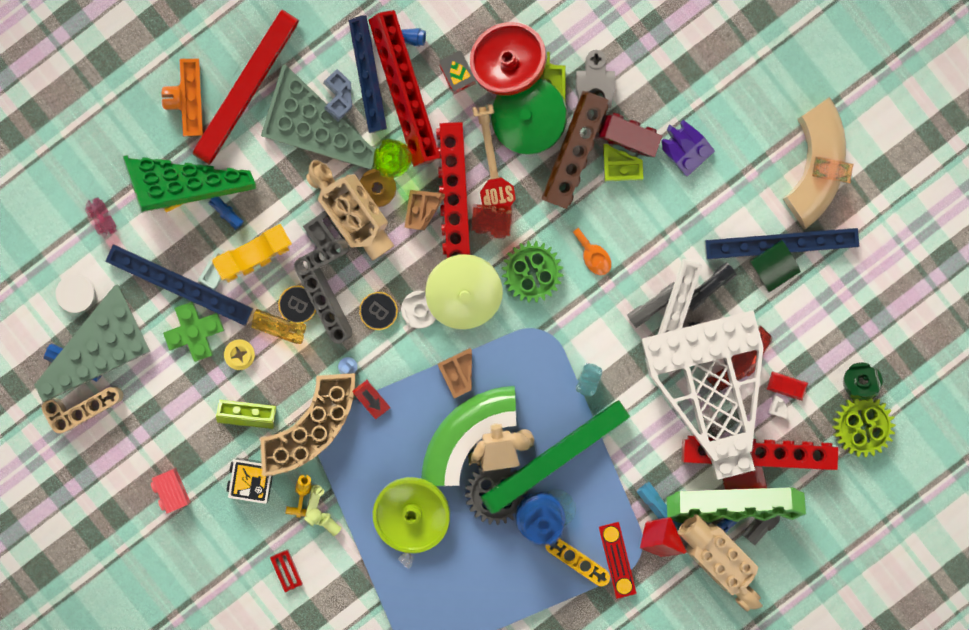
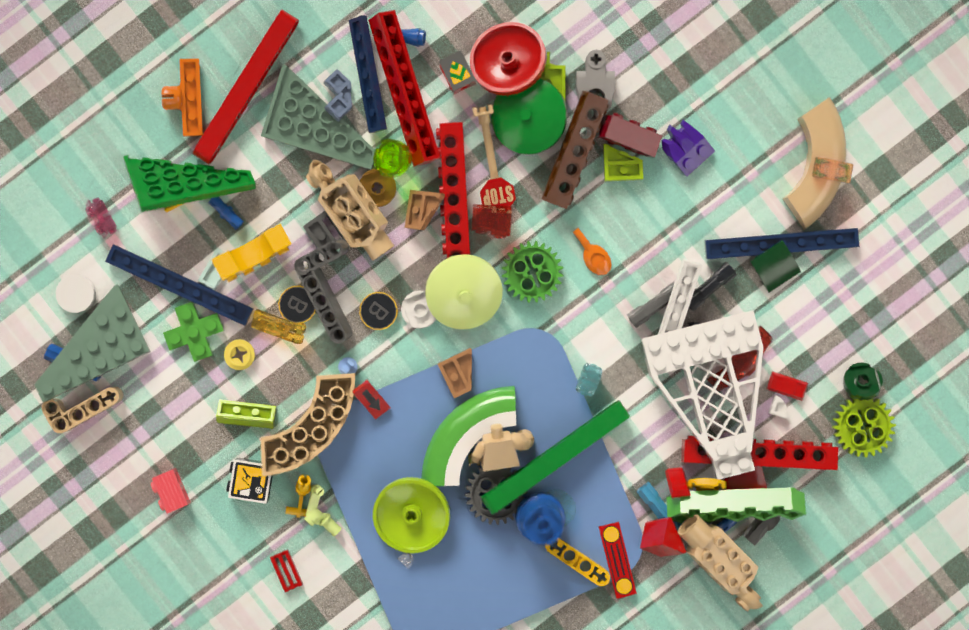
(677, 482): none -> red tile
(703, 484): none -> yellow tile

